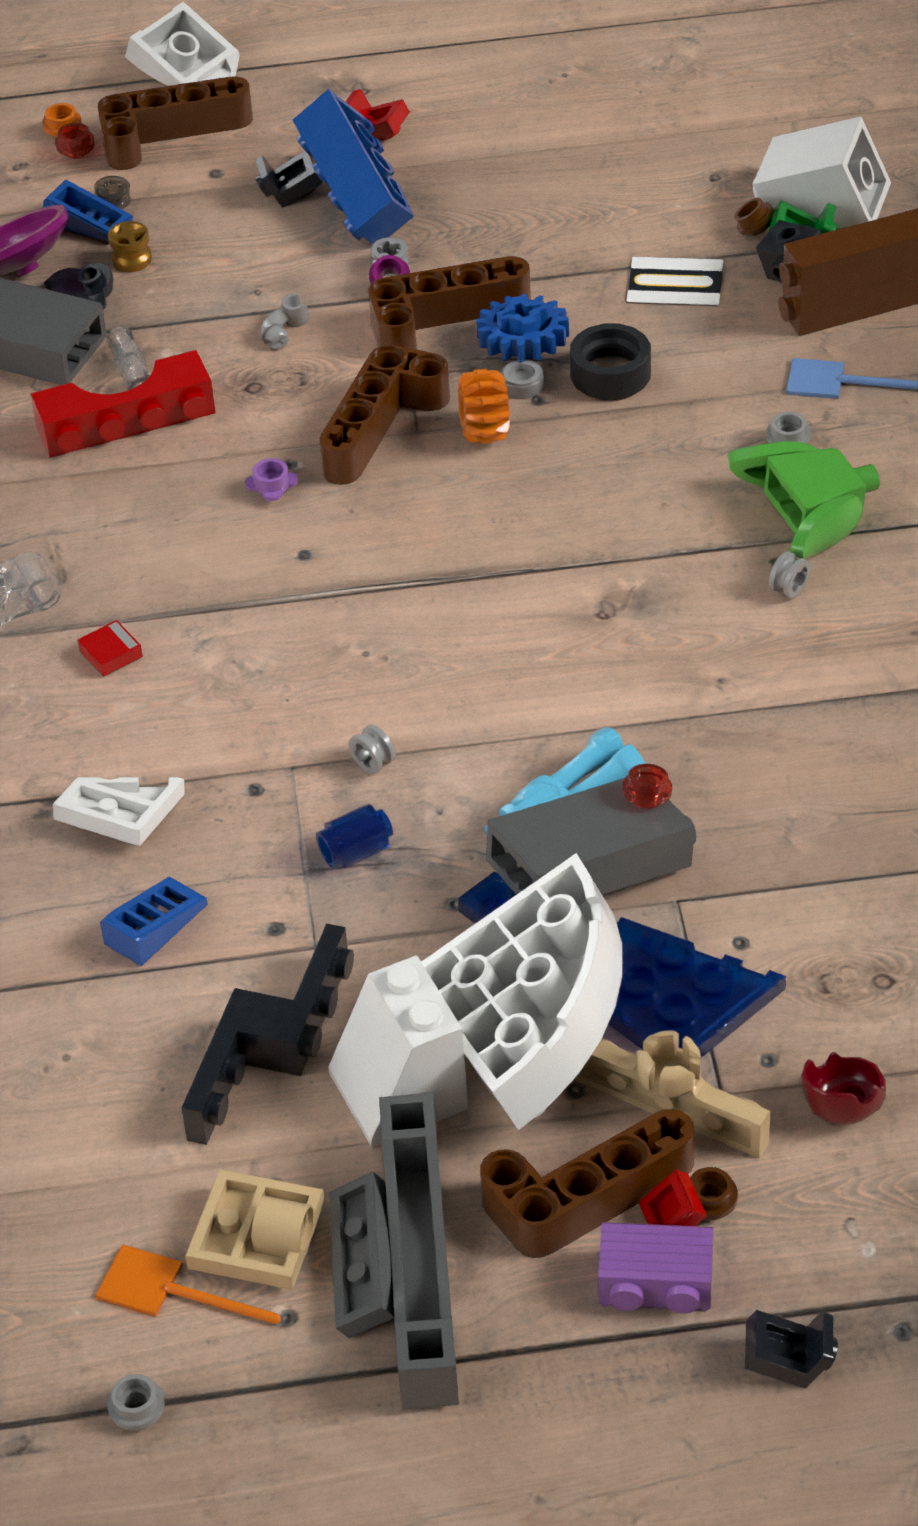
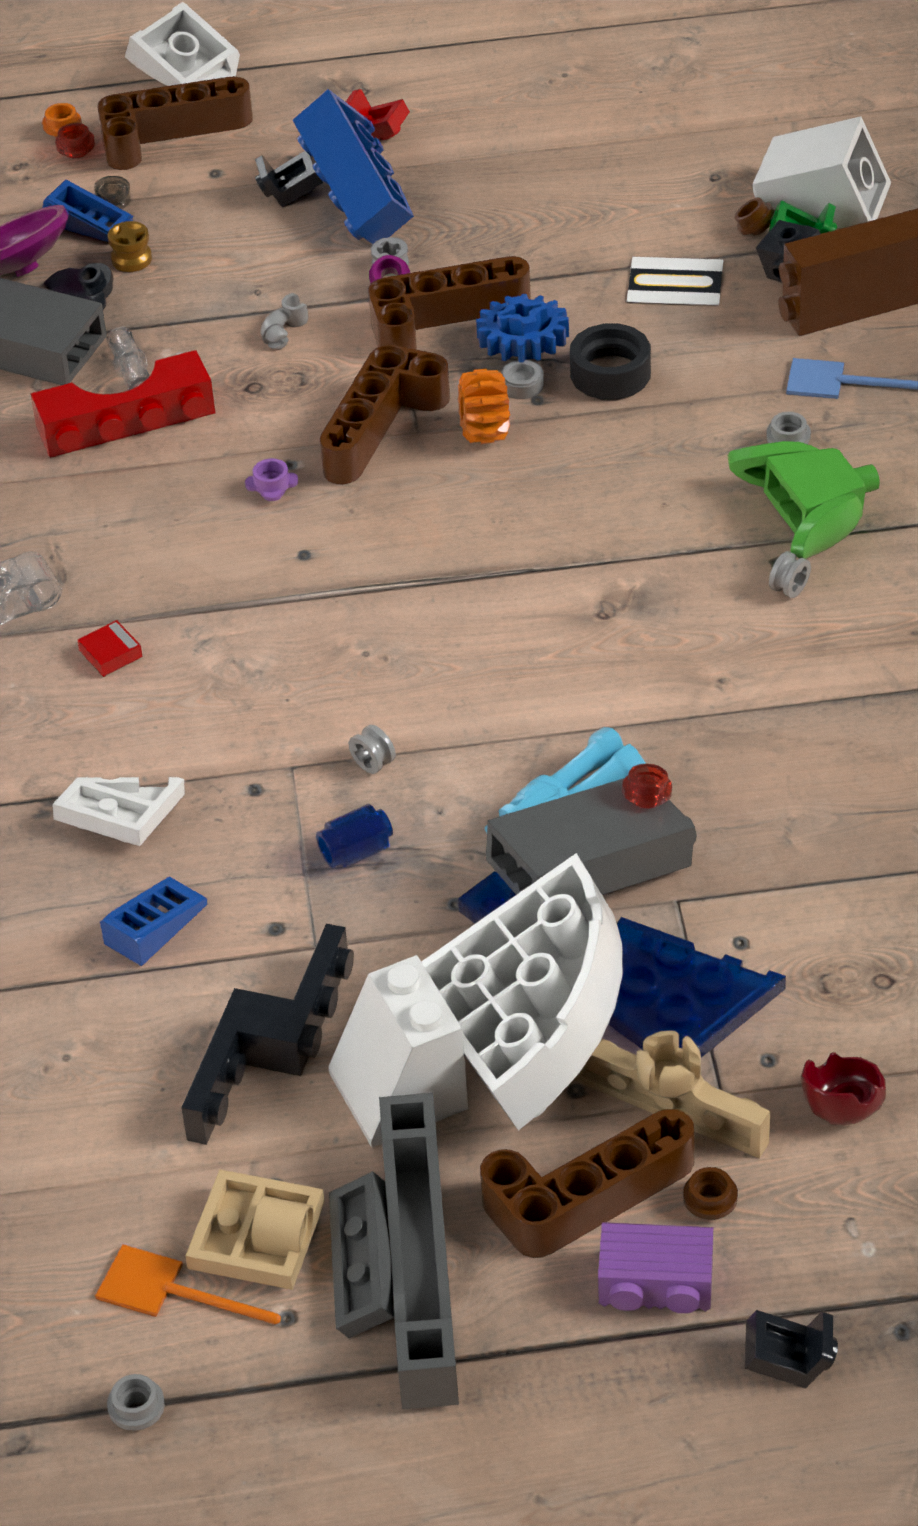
(673, 1202): red tile -> none

